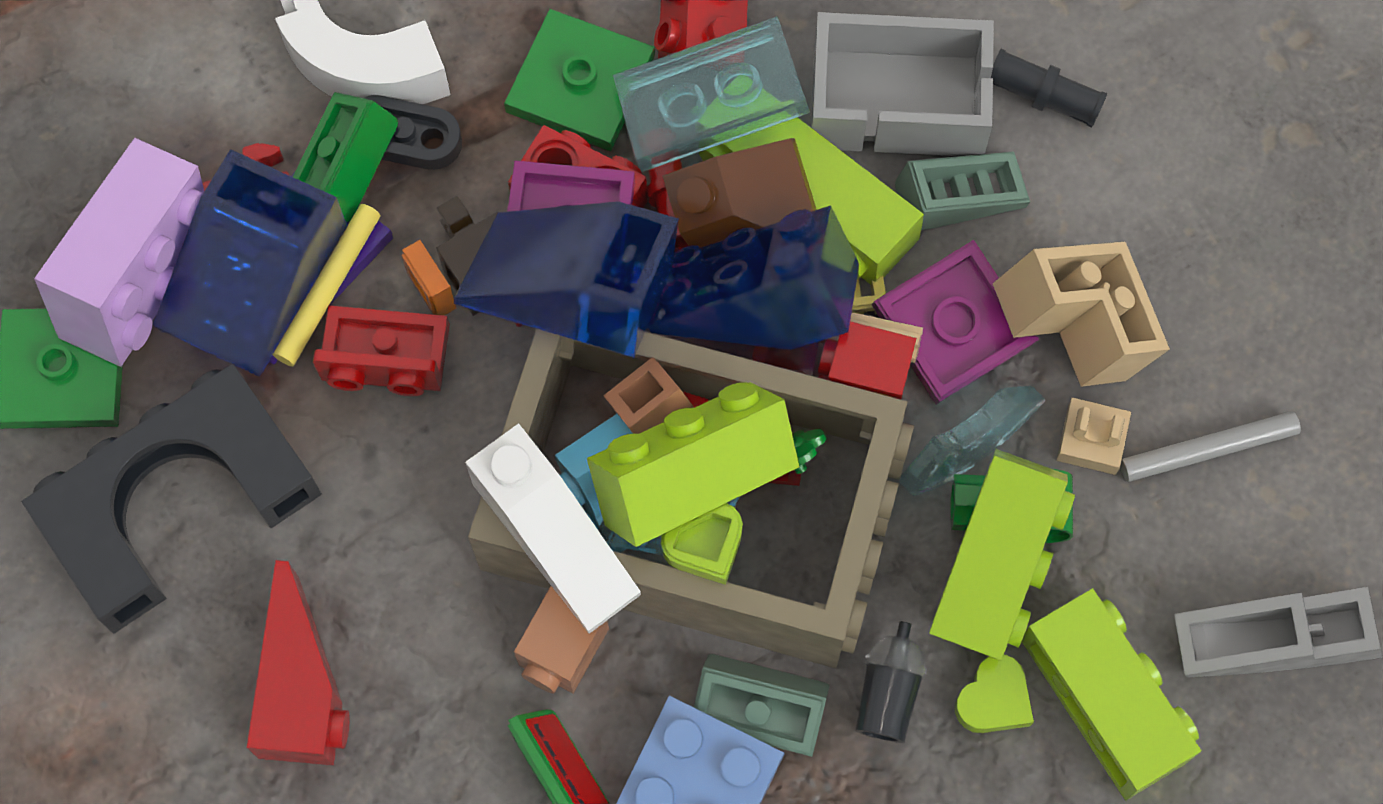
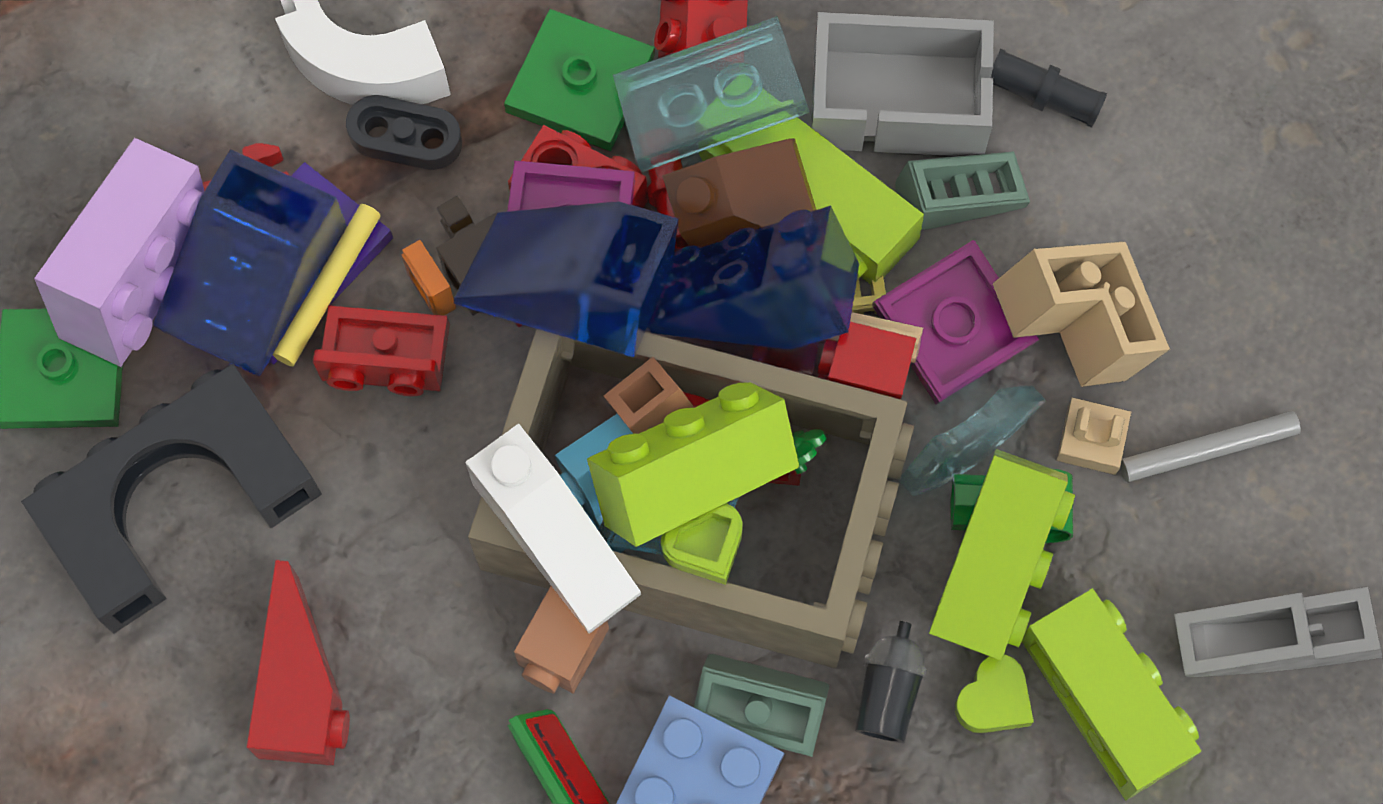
(347, 149): green slope -> none

